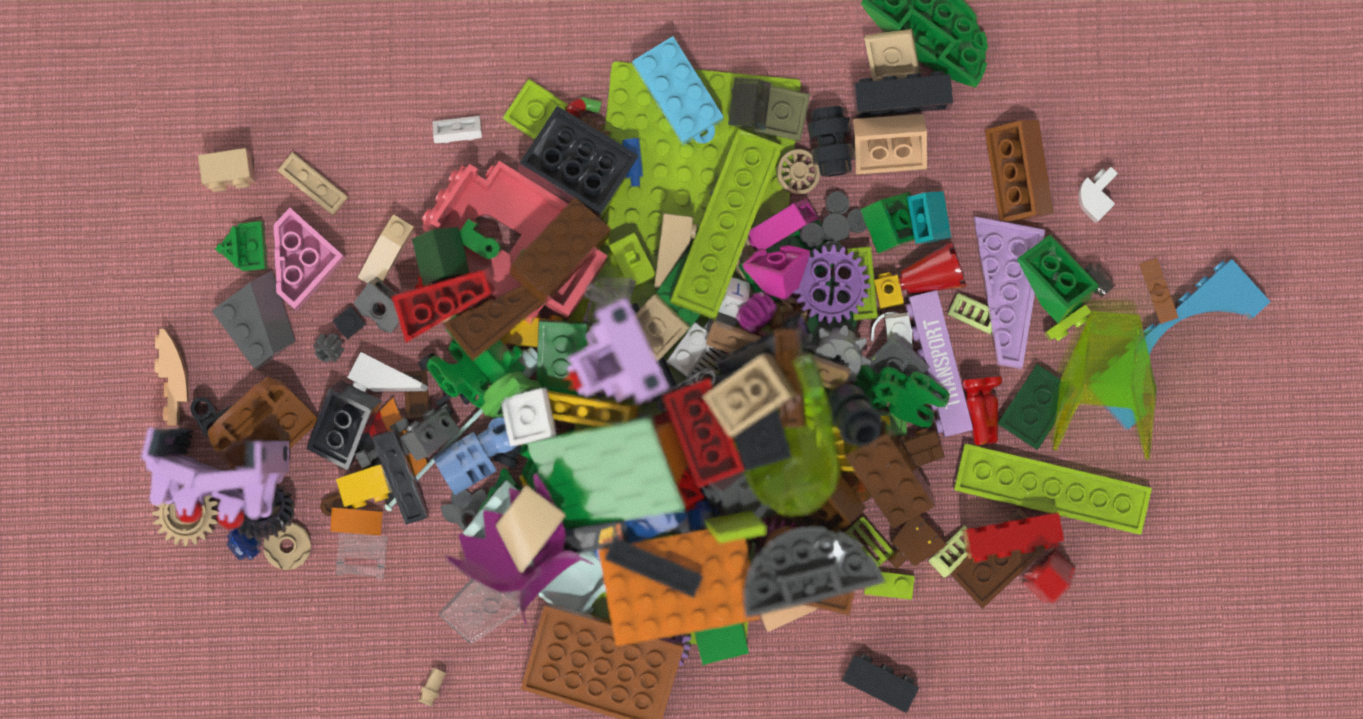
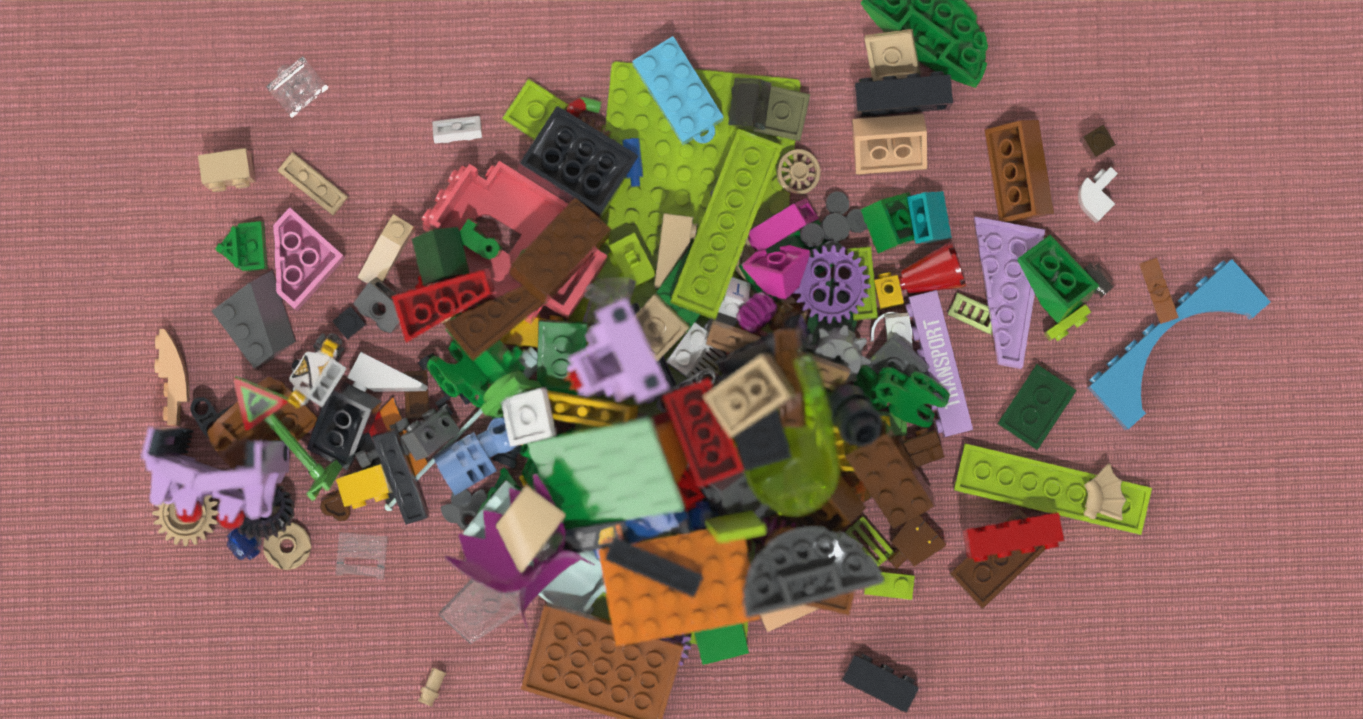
(260, 404): none -> bright green piece
(293, 83): none -> clear plate
(315, 375): none -> white torso
(356, 521): orange slope -> none
(549, 546): none -> clear smoke tile
(833, 152): black piece -> none
(939, 565): yellowish green slope -> none
(983, 408): red piece -> none
(1050, 578): red wedge -> none
(1097, 142): none -> dark brown brick
(1104, 495): none -> tan arm
(1111, 371): clear neon green windscreen -> none

